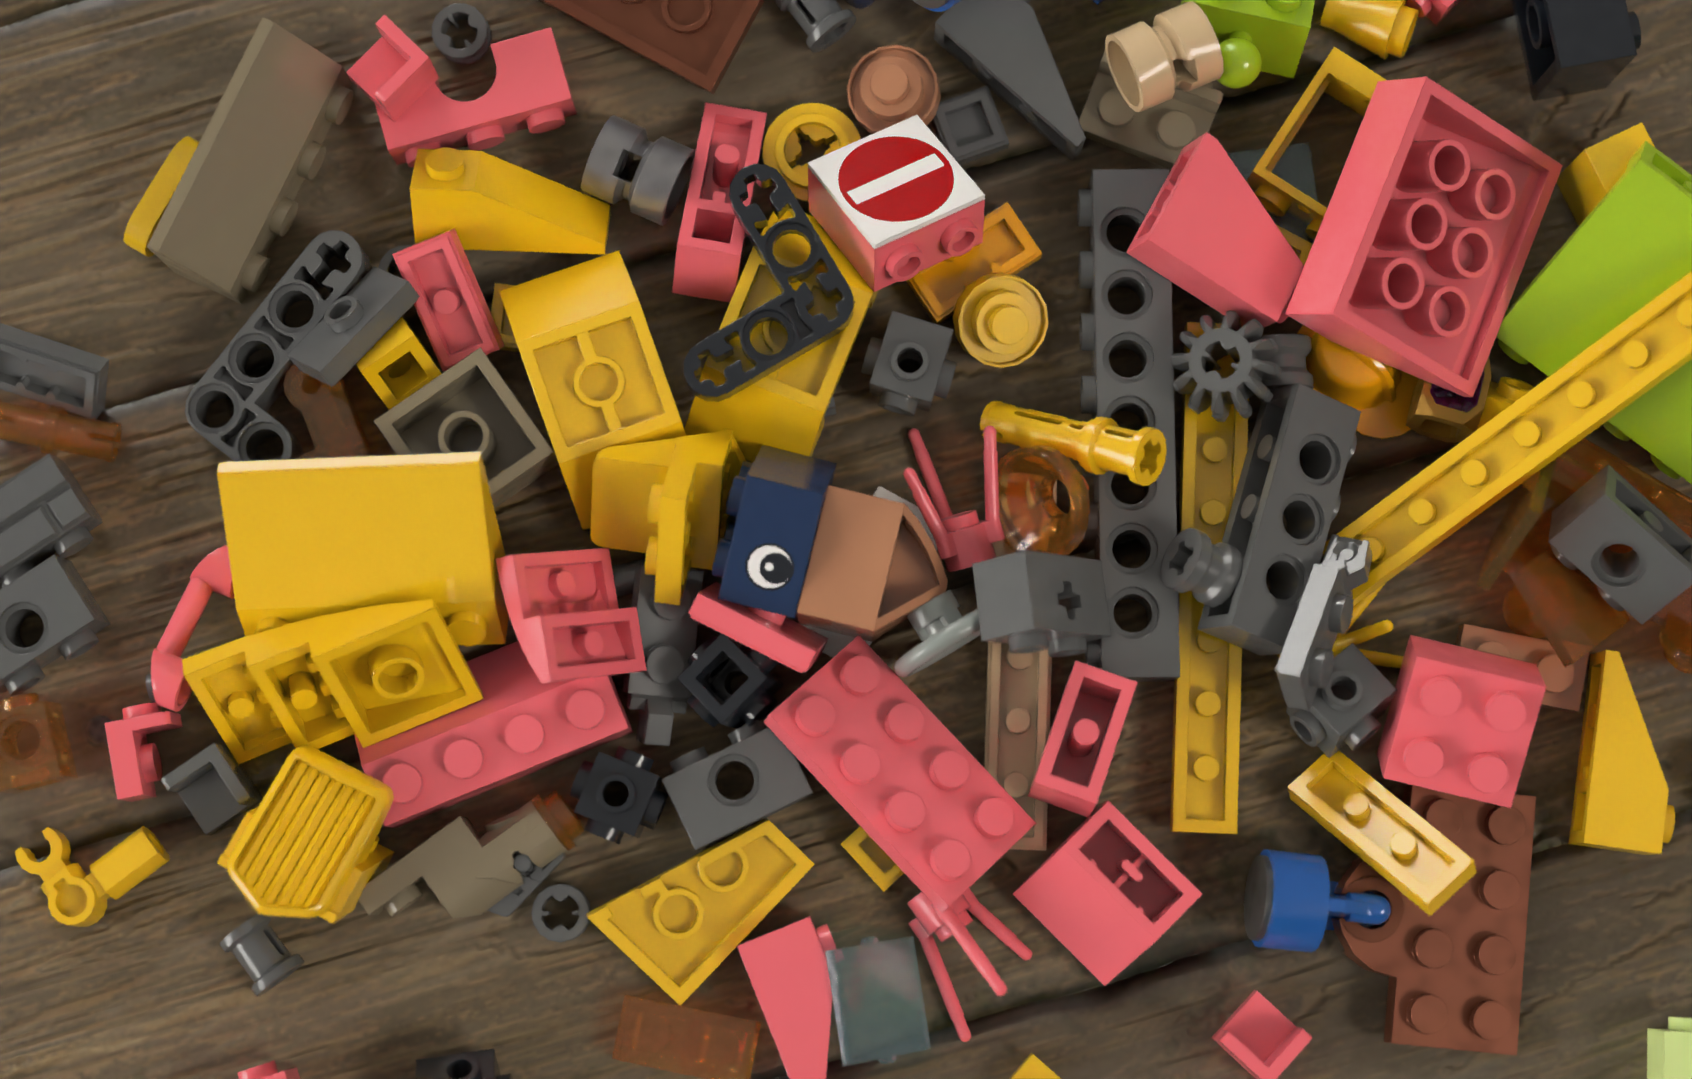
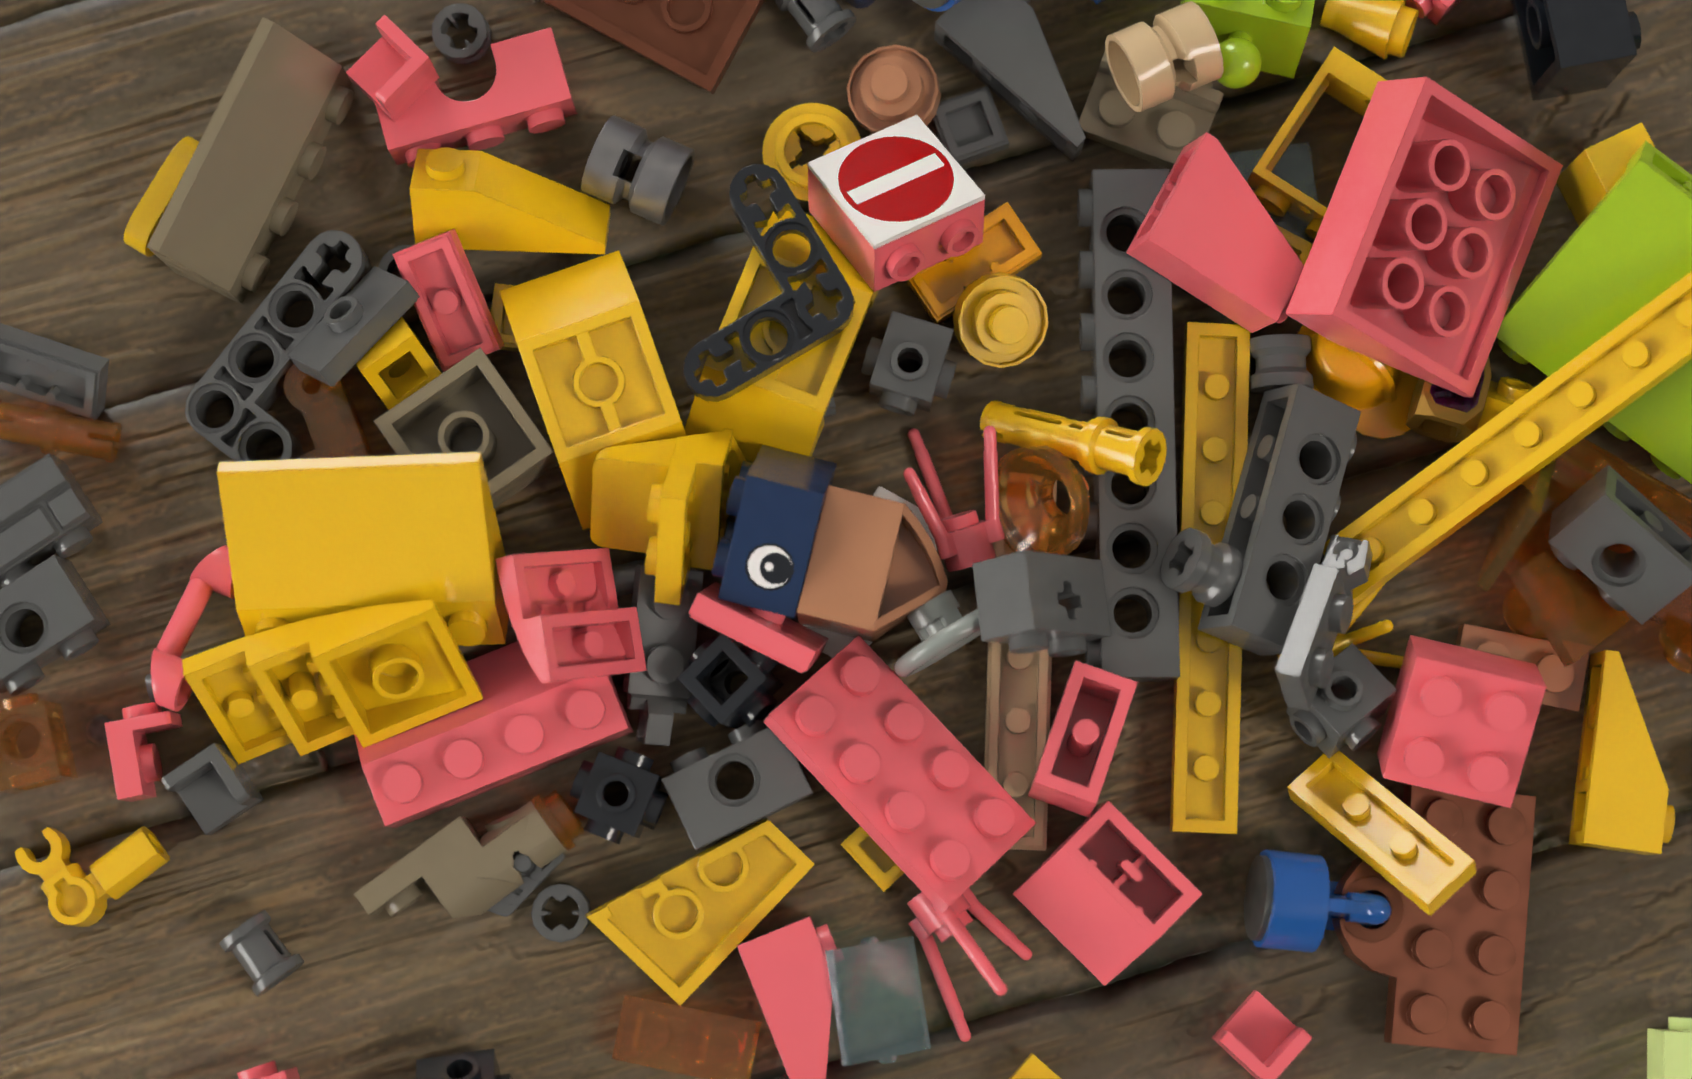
(311, 839): yellow piece -> none
(710, 234): coral slope -> none
(1244, 347): dark grey gear -> none

